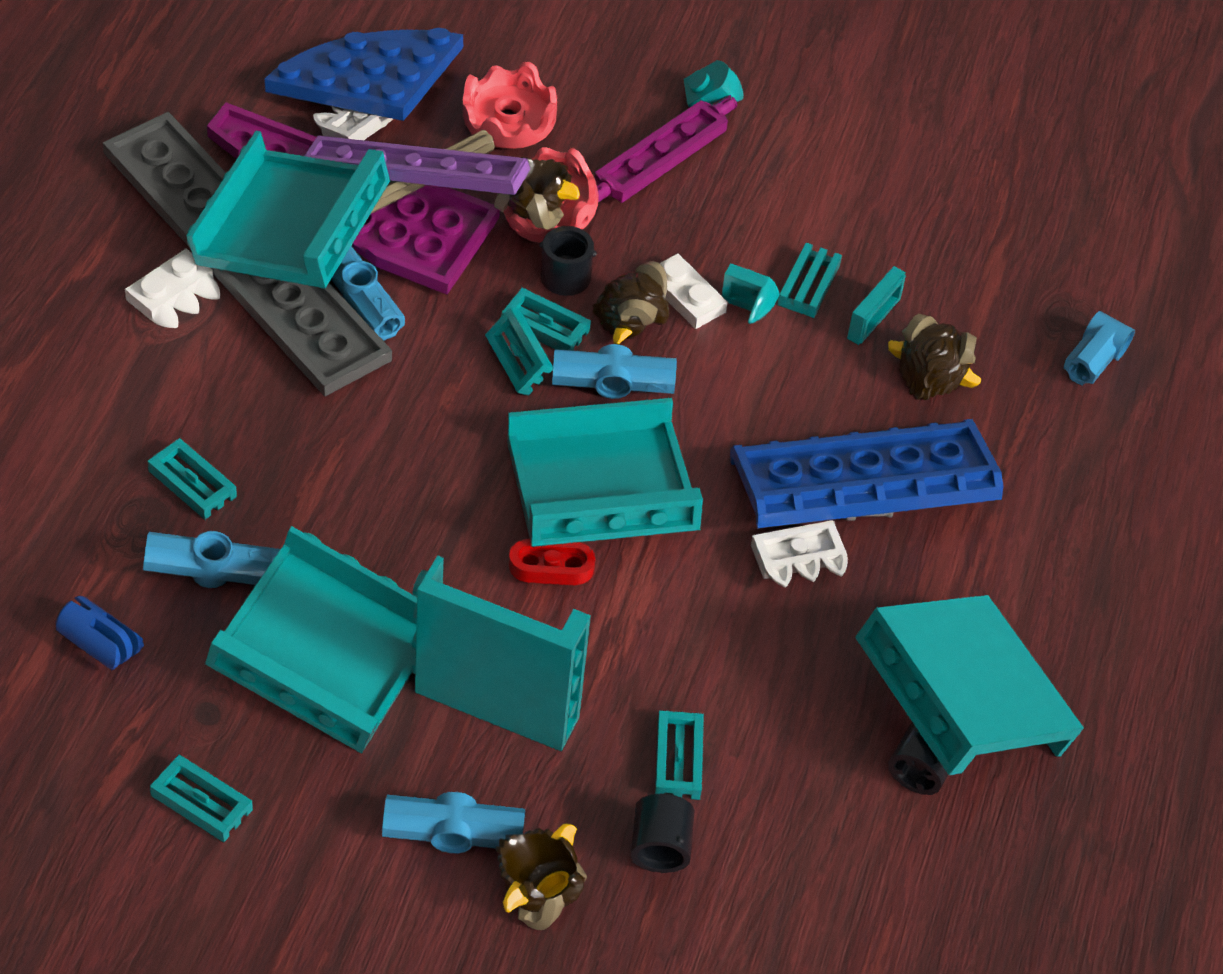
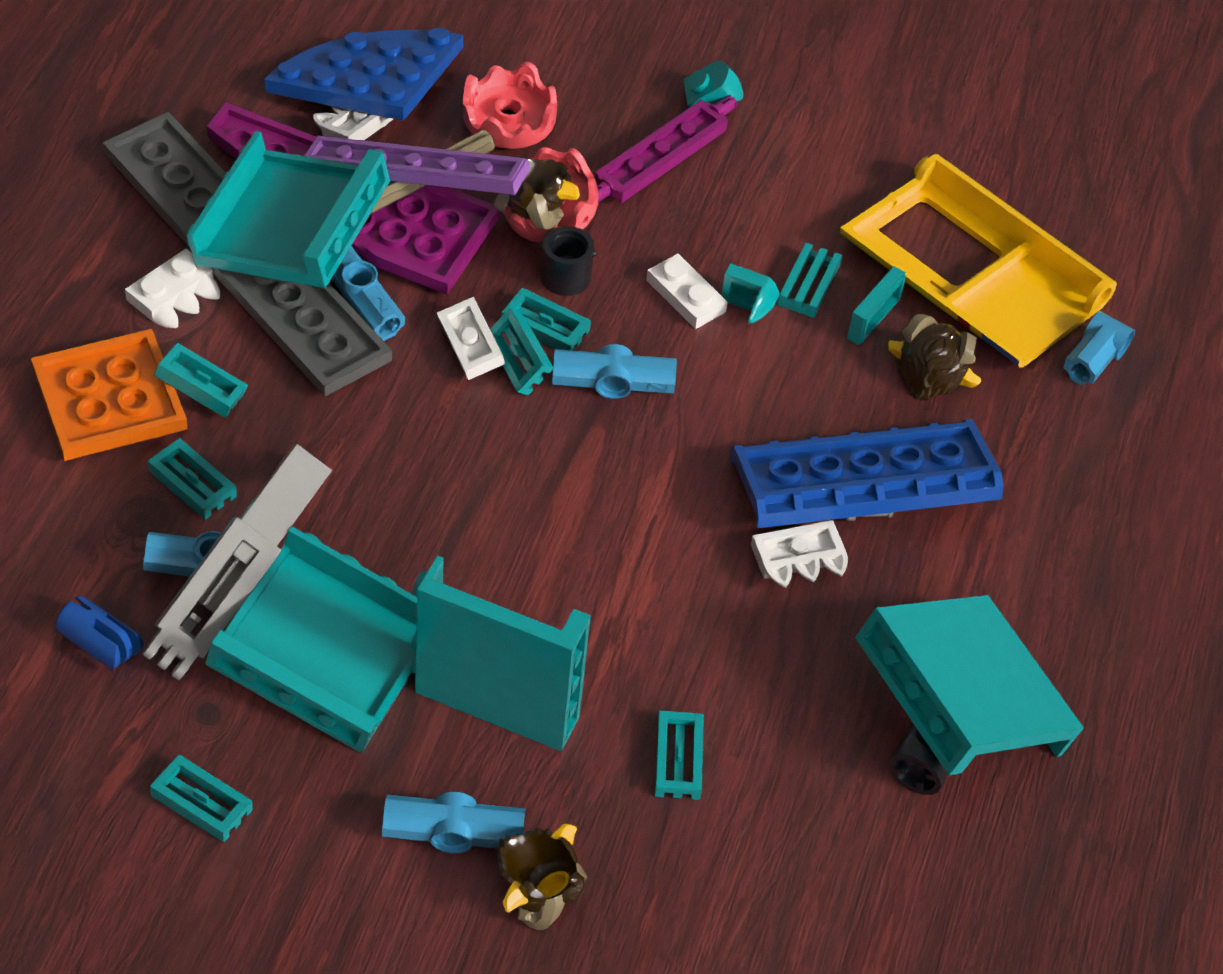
(107, 394): none -> orange plate
(201, 380): none -> teal tile
(236, 561): none -> light grey hinge
(471, 338): none -> white plate
(552, 563): red plate -> none
(601, 472): teal panel -> none
(634, 302): dark brown hair -> none
(662, 833): black piece -> none
(1018, 301): none -> yellow piece

